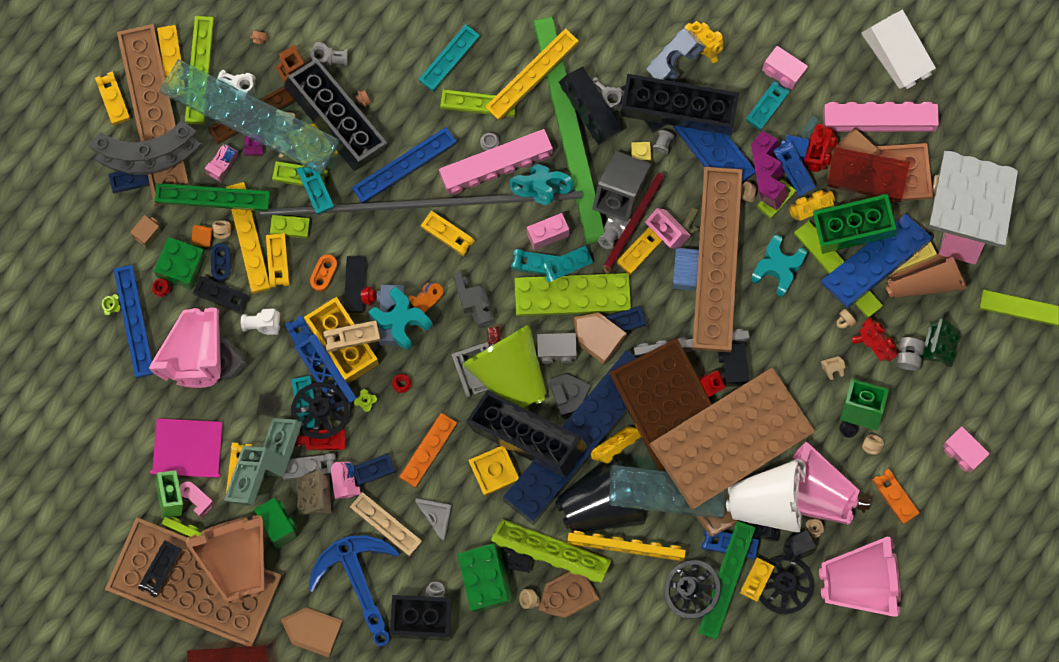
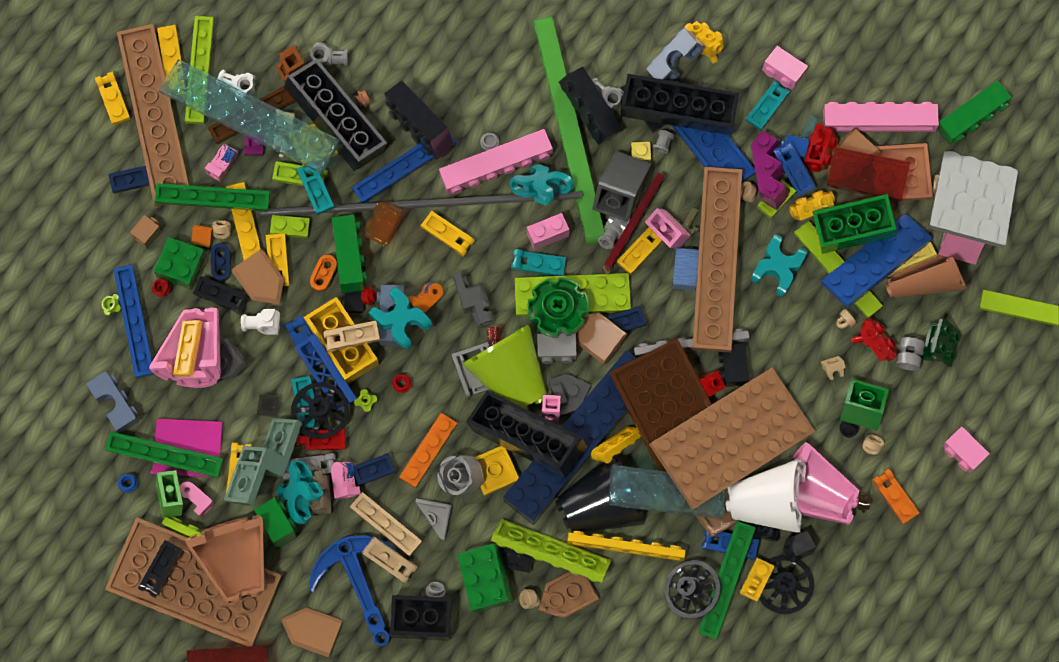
(104, 388): none -> sand blue arch
(127, 477): none -> blue plate
(147, 156): dark grey fence -> none
(164, 454): none -> green plate
(187, 348): none -> yellow tile
(259, 37): nougat plate -> none
(260, 278): none -> medium nougat tile
(299, 492): none -> teal piece
(347, 253): none -> green brick
(384, 222): none -> clear orange brick
(389, 559): none -> tan plate
(418, 120): none -> black brick
(449, 58): teal plate -> none
(460, 475): none -> light grey brick
(468, 102): lime tile -> none
(532, 74): yellow plate -> none
(551, 408): none -> bright pink leg
(554, 320): none -> green piece
(567, 263): teal plate -> none
(819, 527): tan plate -> none
(864, 579): bright pink cone -> none
(899, 50): white slope -> none
(974, 112): none -> green brick

